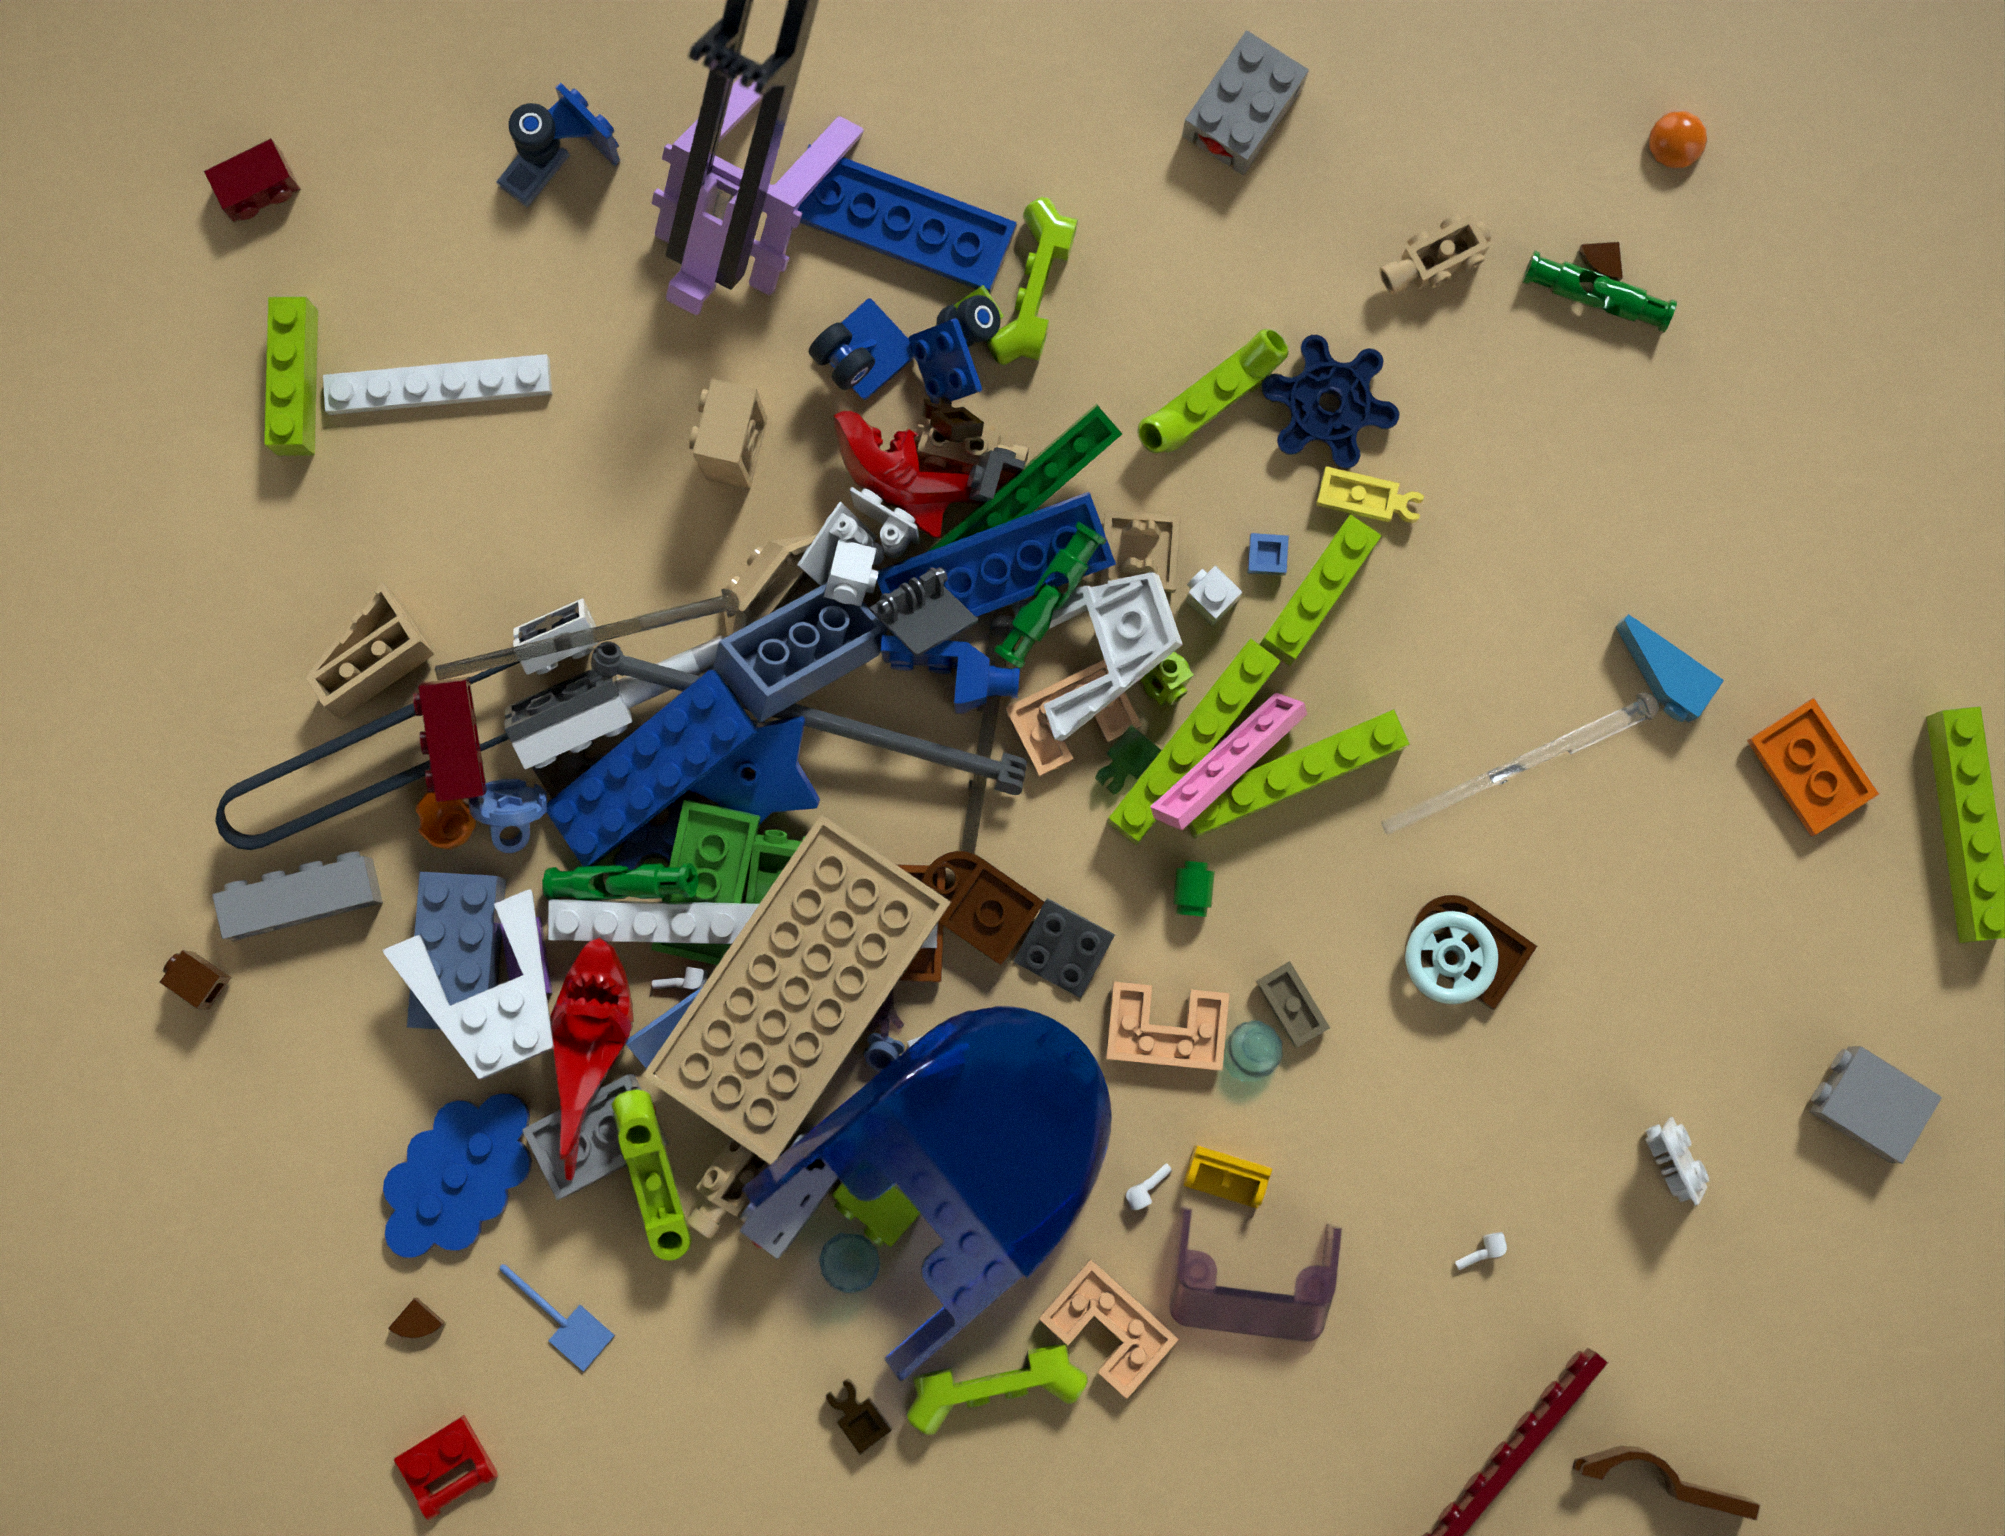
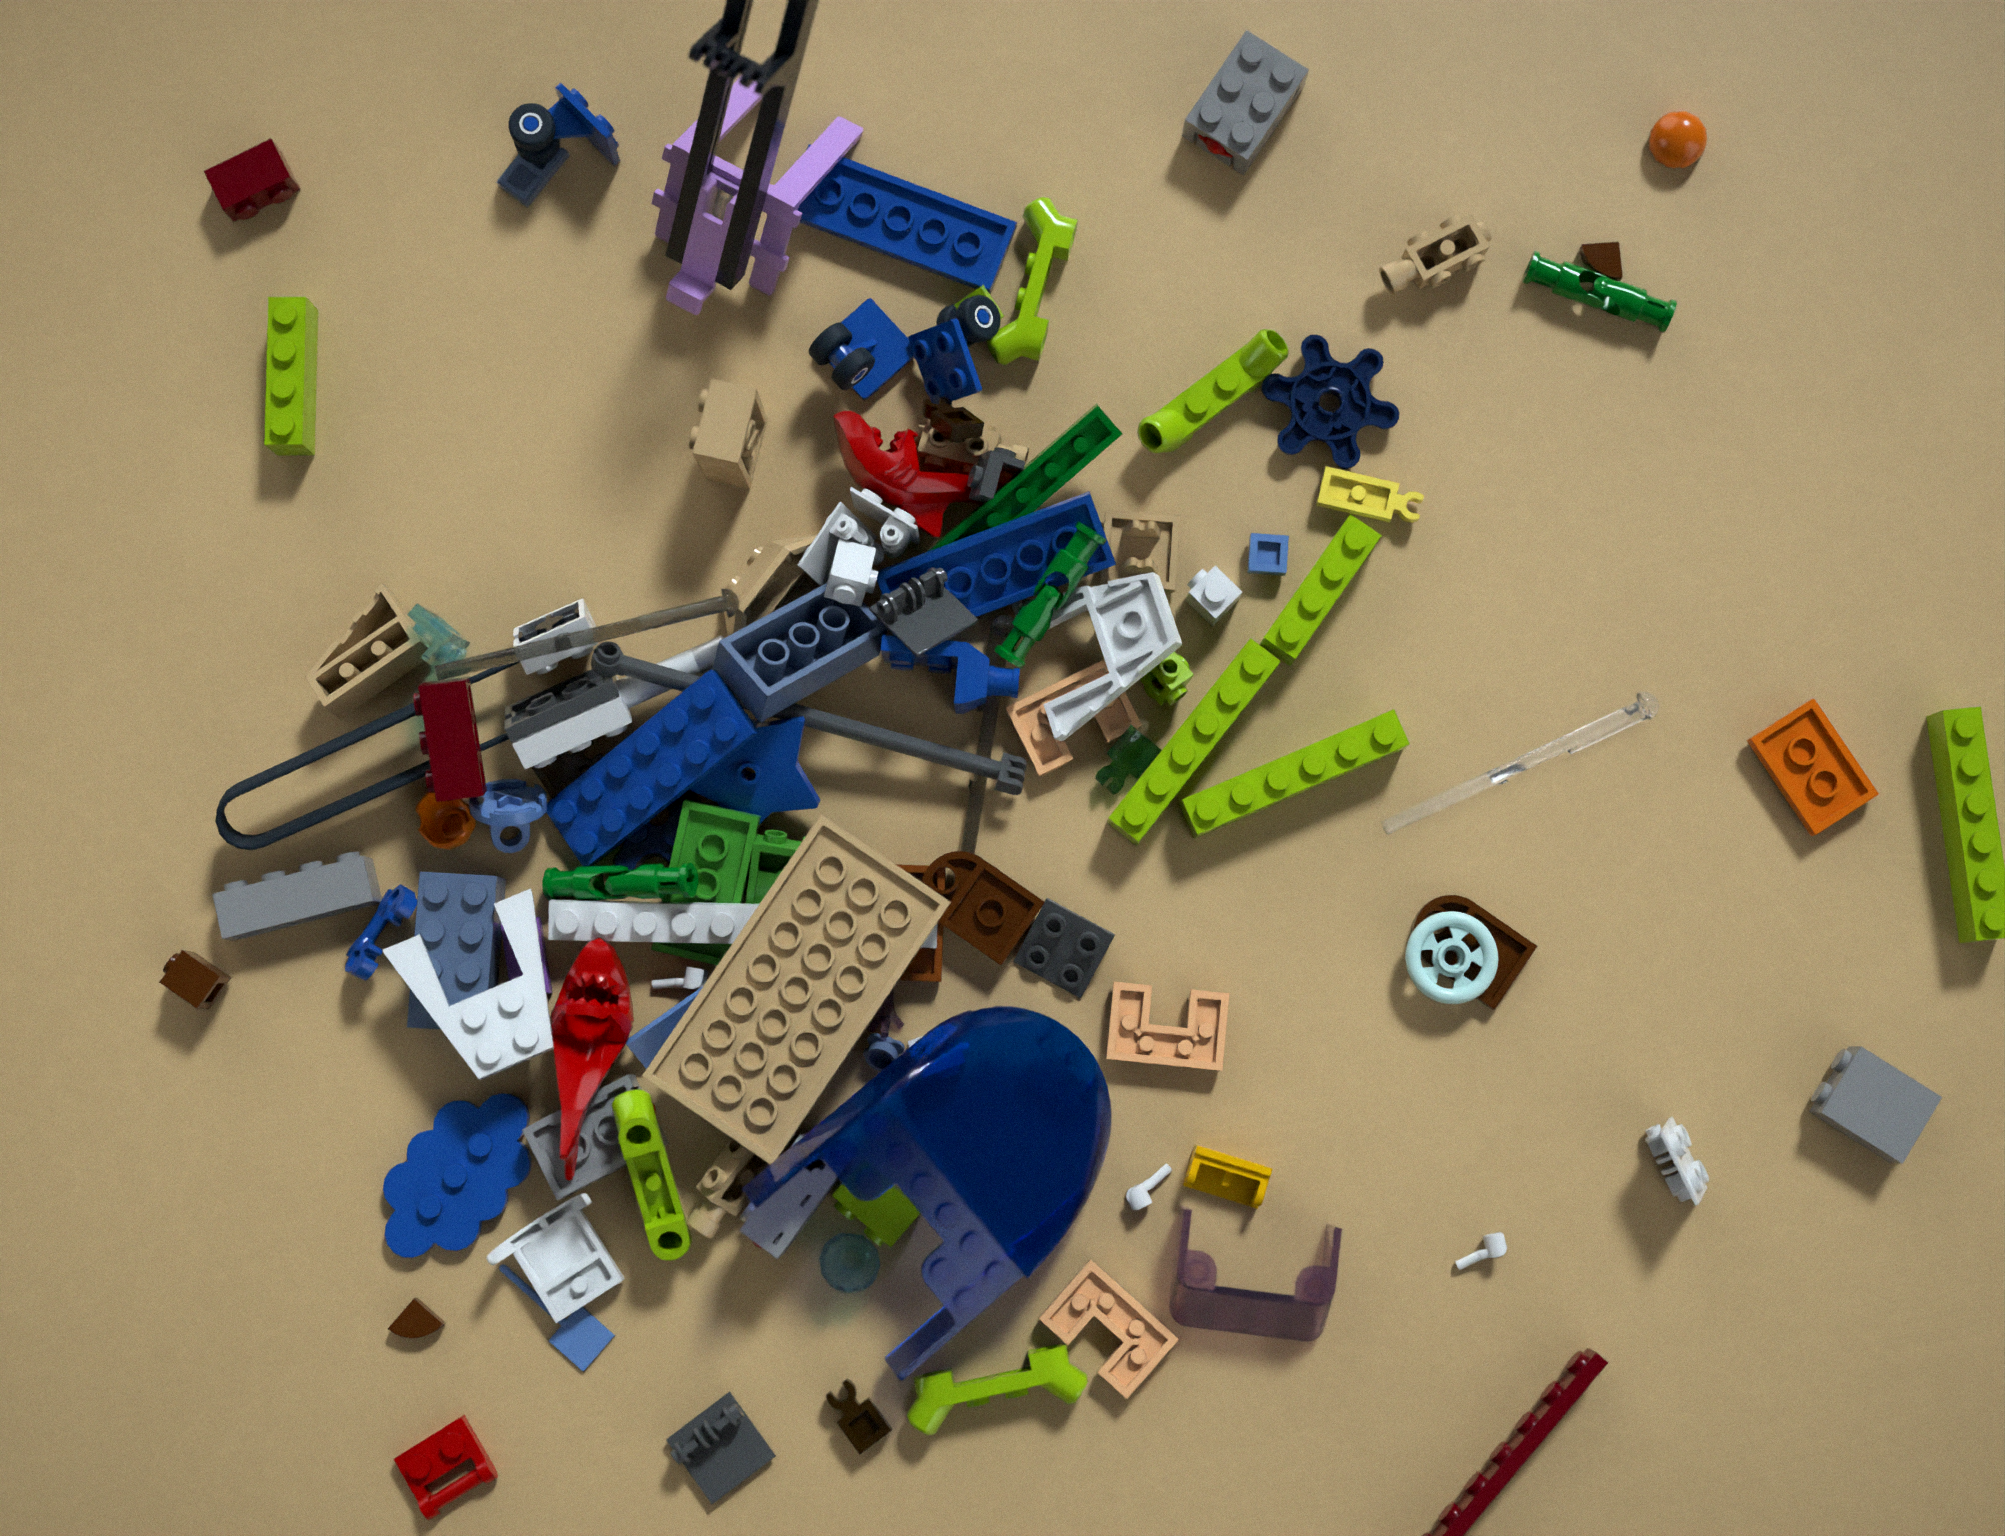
(392, 908): none -> blue helmet
(437, 384): white plate -> none
(447, 643): none -> clear light blue bracket
(562, 1258): none -> white piece
(720, 1447): none -> dark grey hinge
(1193, 889): green brick -> none
(1228, 761): bright pink plate -> none
(1252, 1051): clear light blue hair -> none
(1292, 1004): dark tan plate -> none
(1600, 1463): reddish brown piece -> none
(1670, 673): dark azure slope -> none

